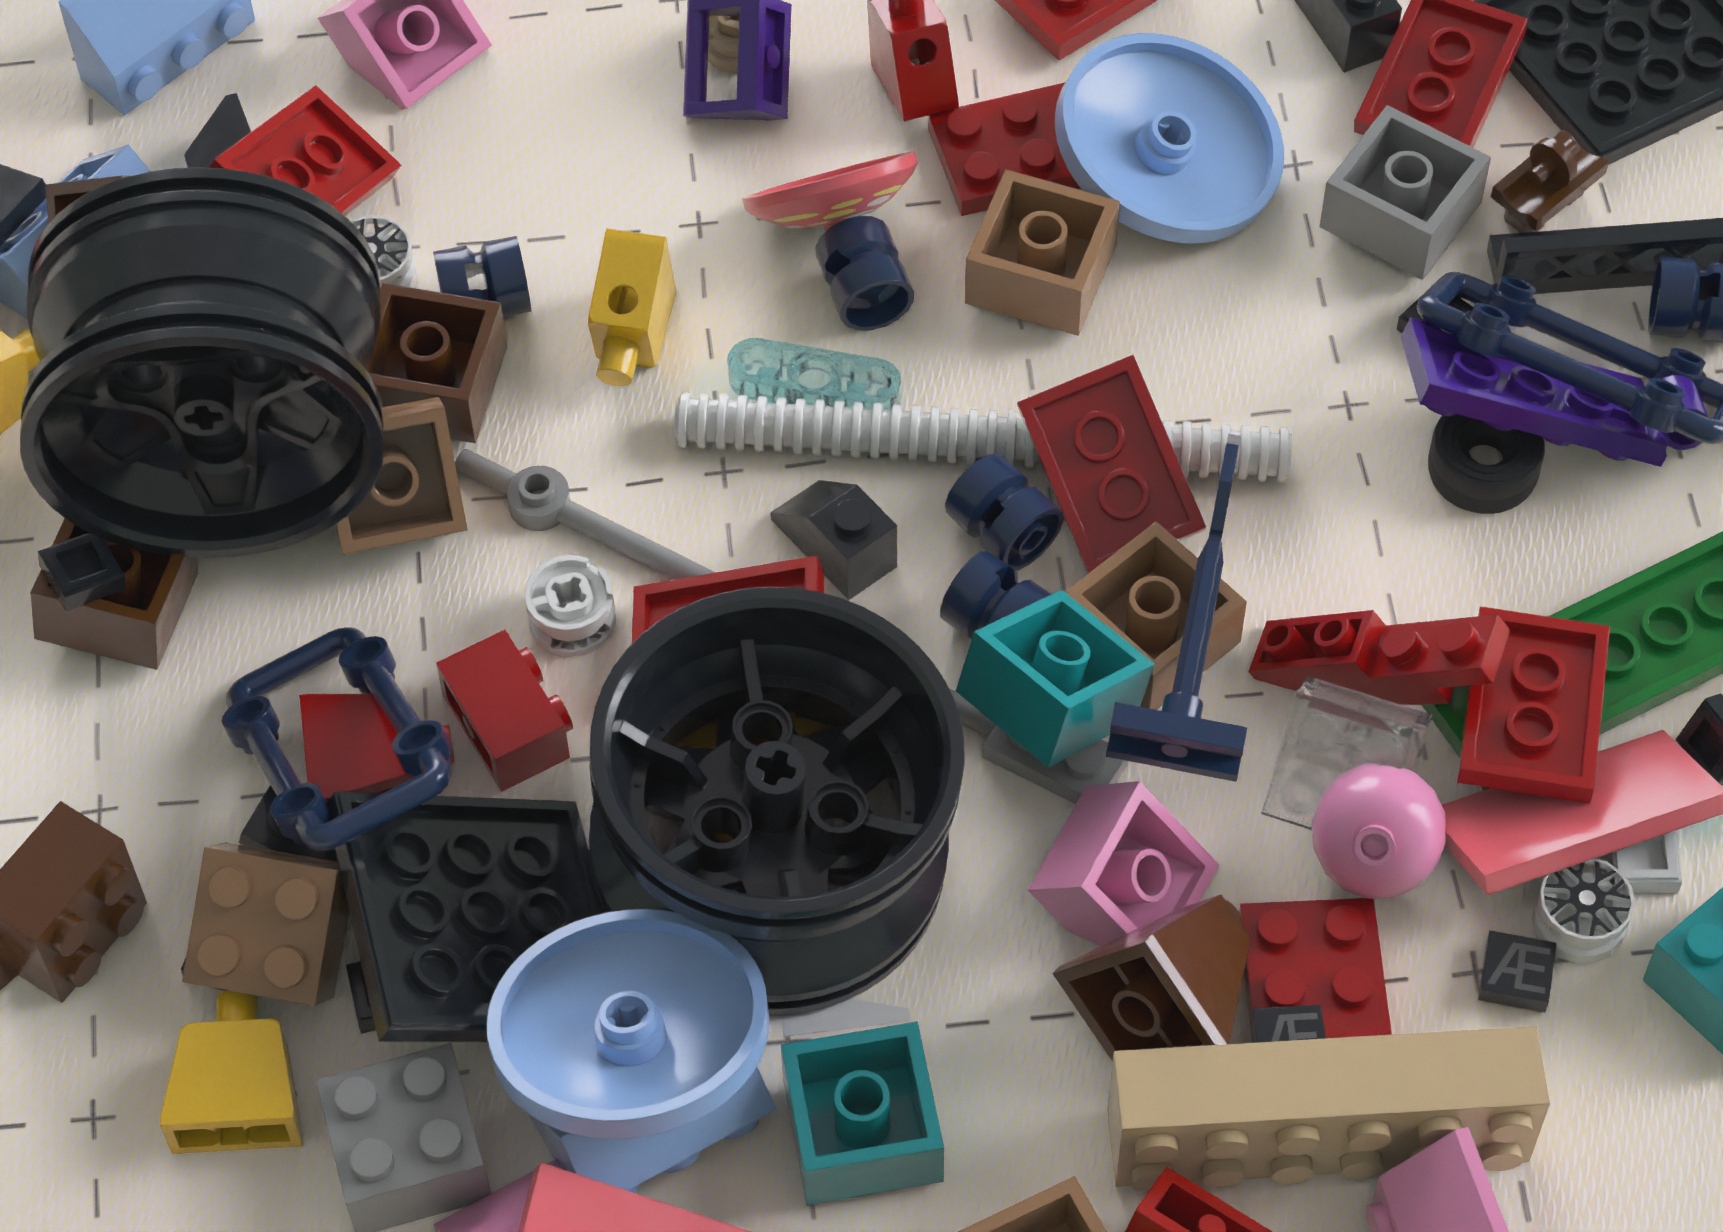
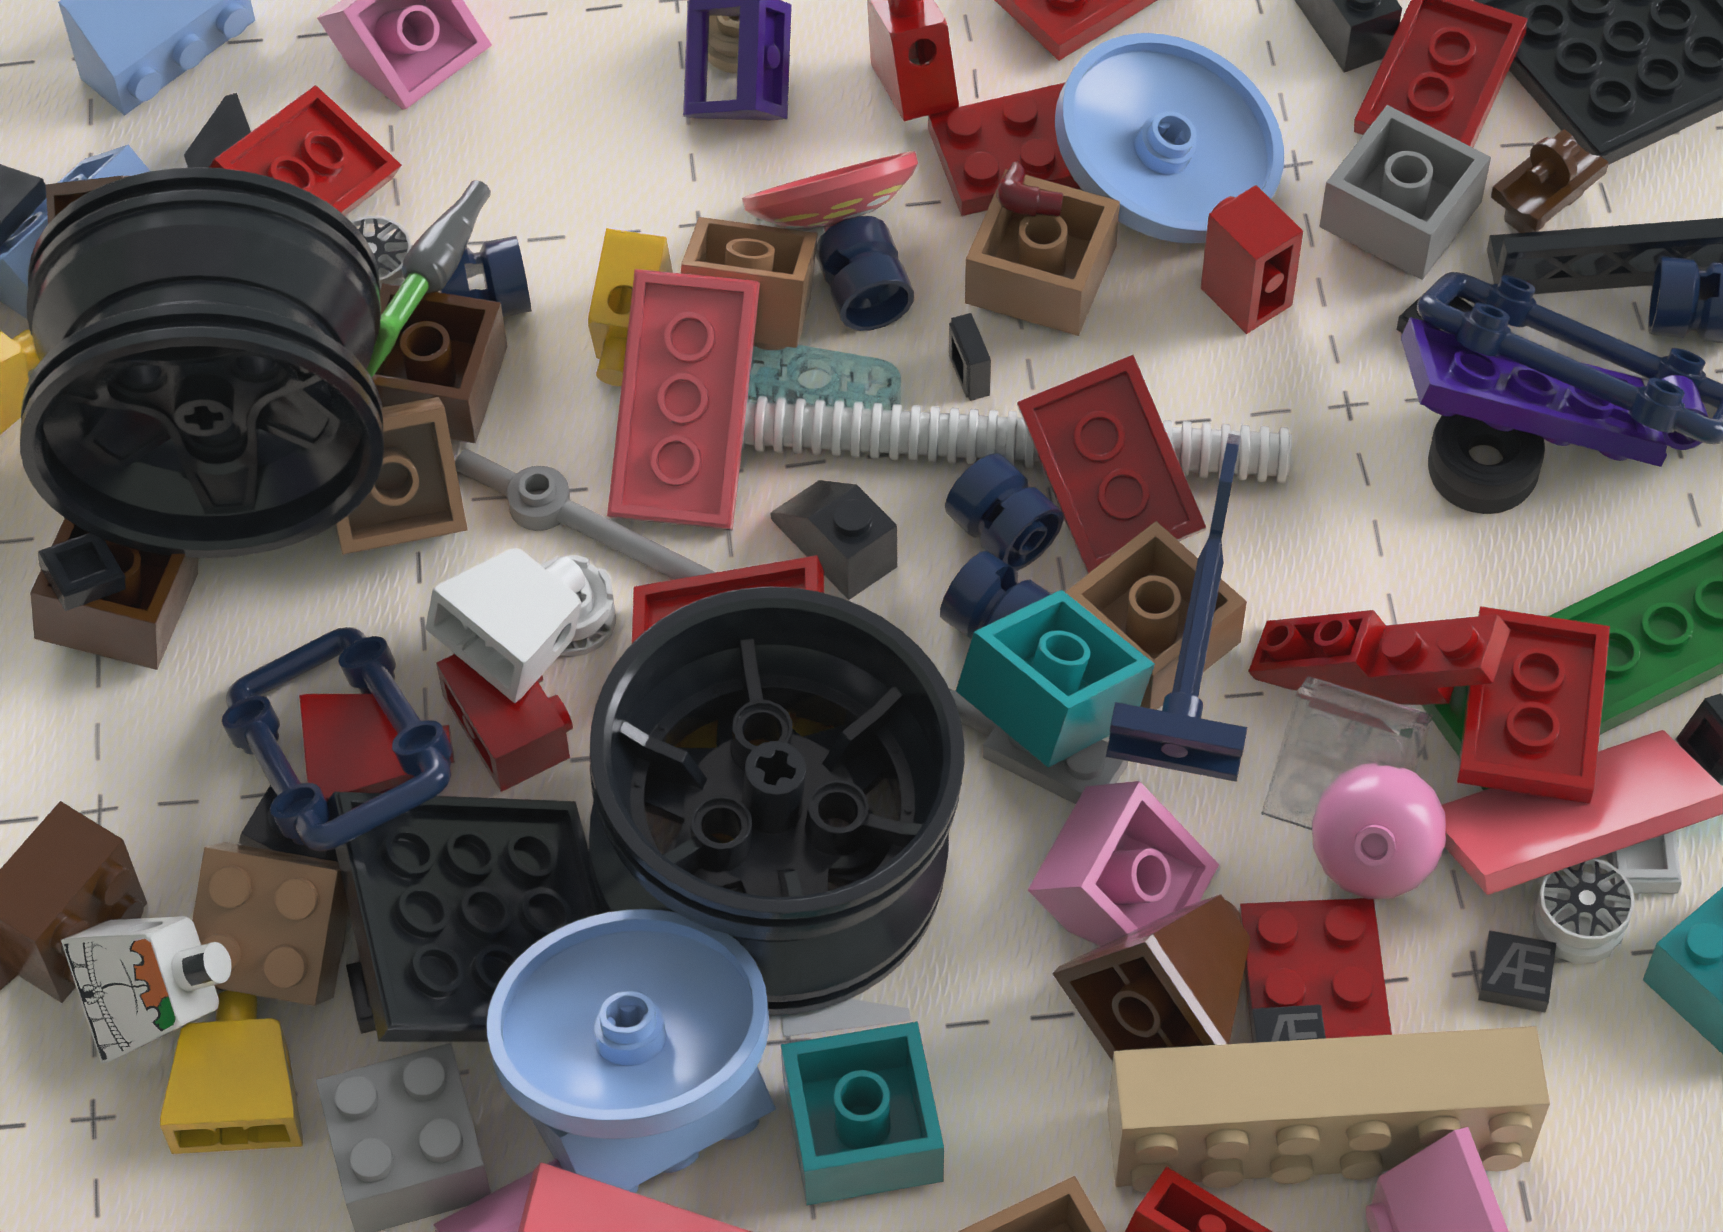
(143, 979): none -> white torso
(429, 265): none -> dark grey piece
(508, 617): none -> white torso
(683, 399): none -> coral tile
(771, 255): none -> medium nougat brick
(969, 357): none -> black tile
(1026, 199): none -> dark red animal
(1251, 258): none -> red brick

